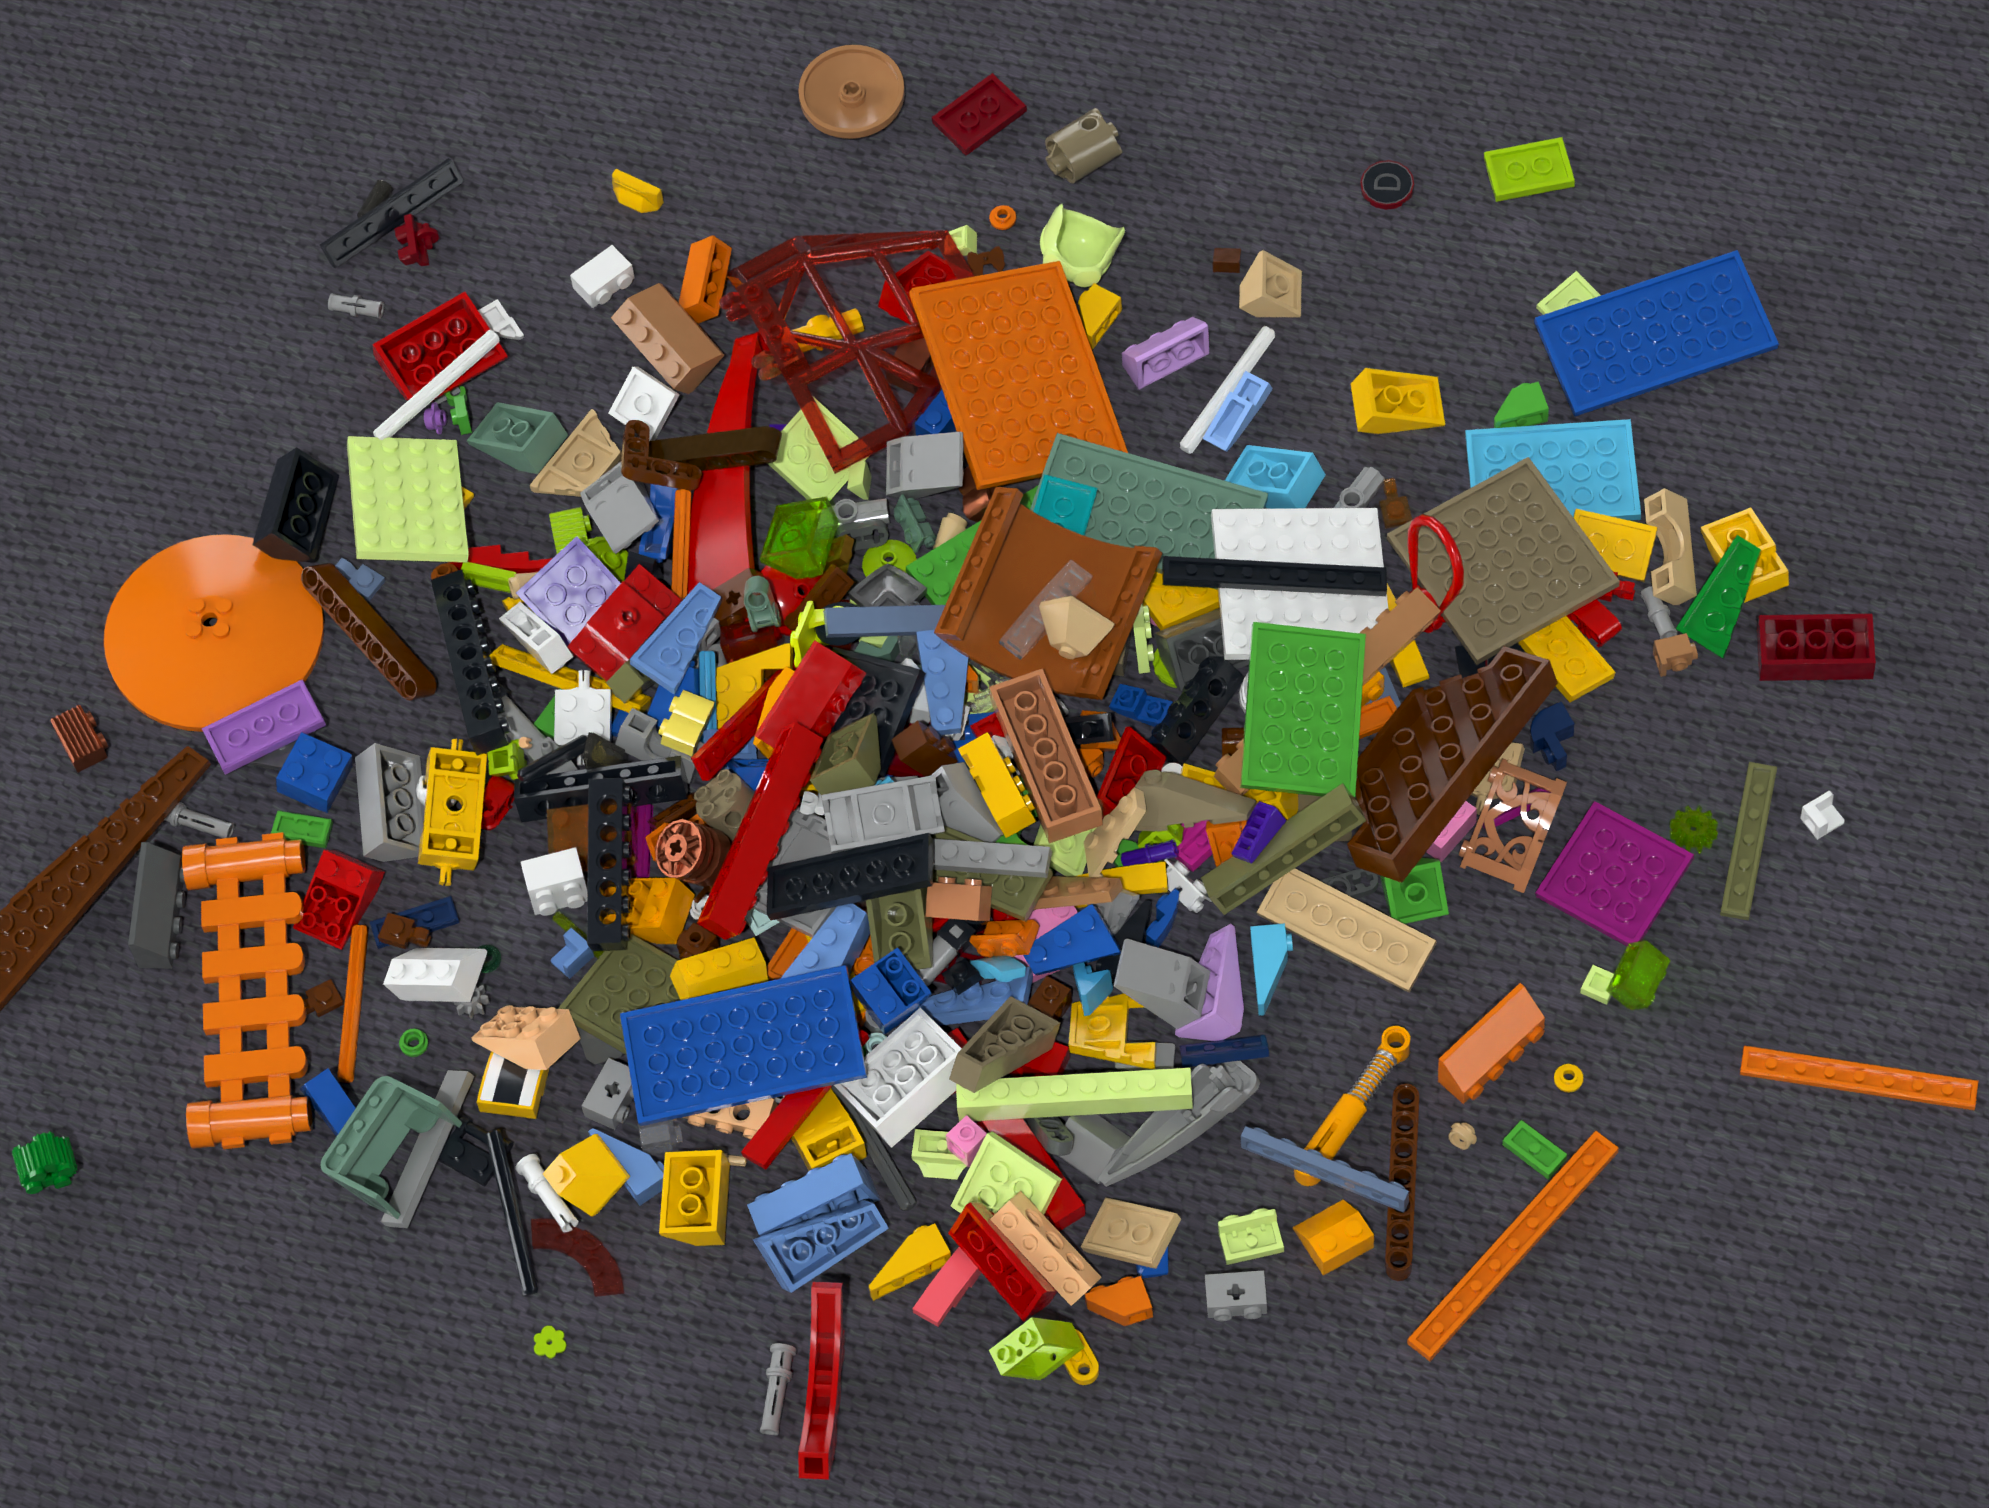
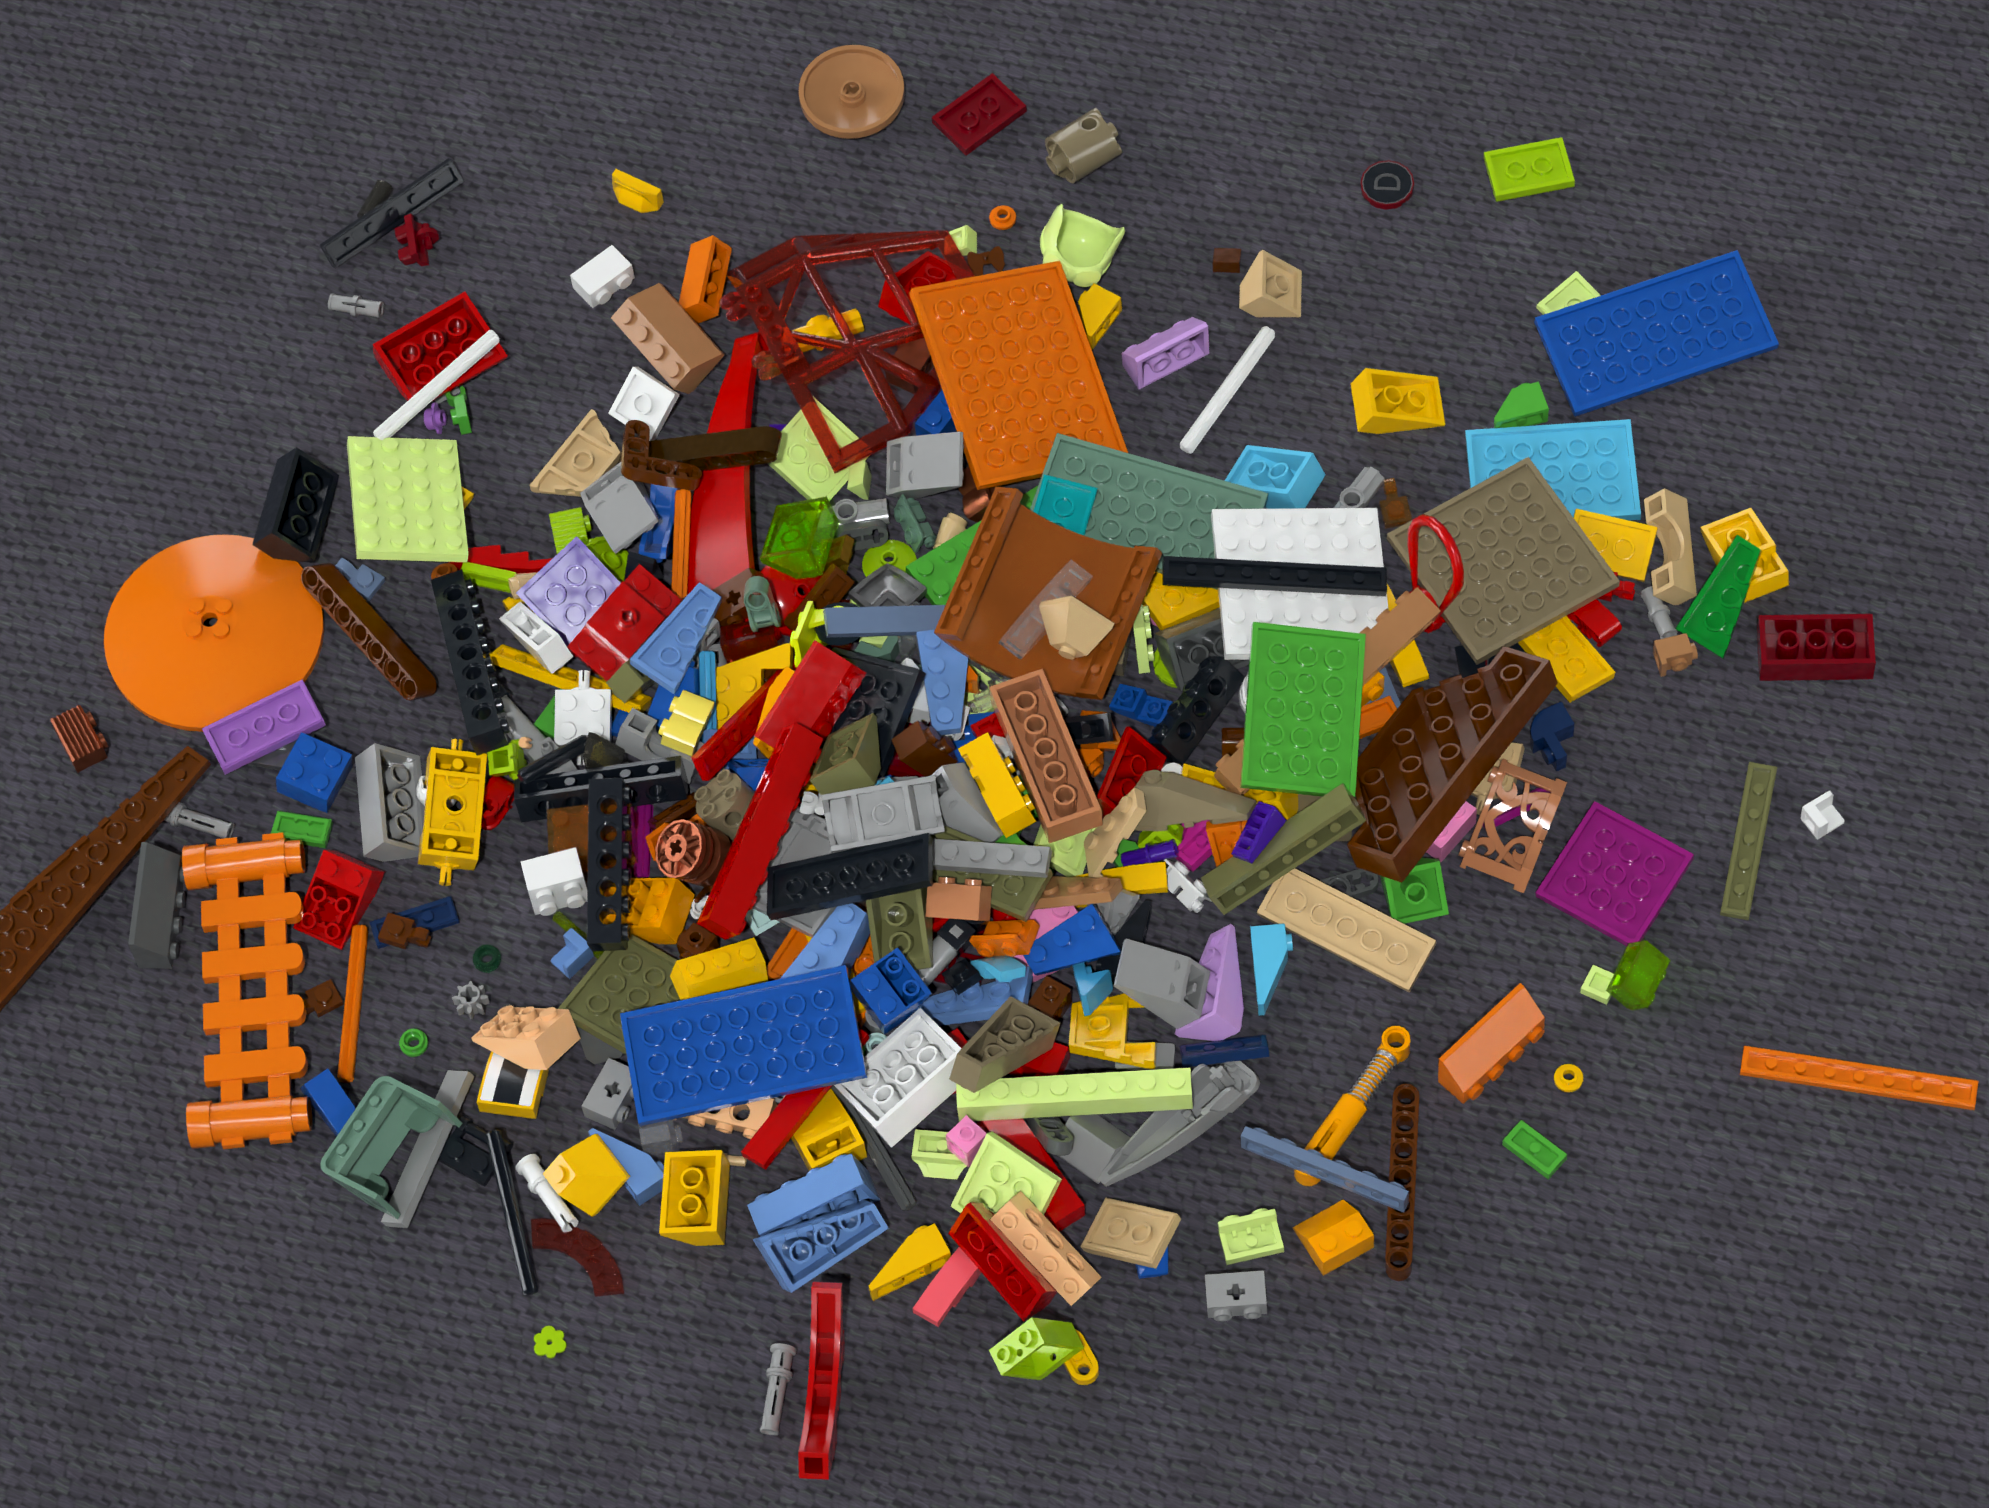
(45, 1162): green brick -> none
(435, 974): white slope -> none
(500, 322): white slope -> none
(519, 436): sand green slope -> none
(1122, 1302): orange slope -> none
(1165, 914): blue slope -> none
(1237, 411): light blue slope -> none
(1464, 1132): tan plate -> none
(1512, 1246): orange plate -> none
(1705, 831): clear neon green gear -> none

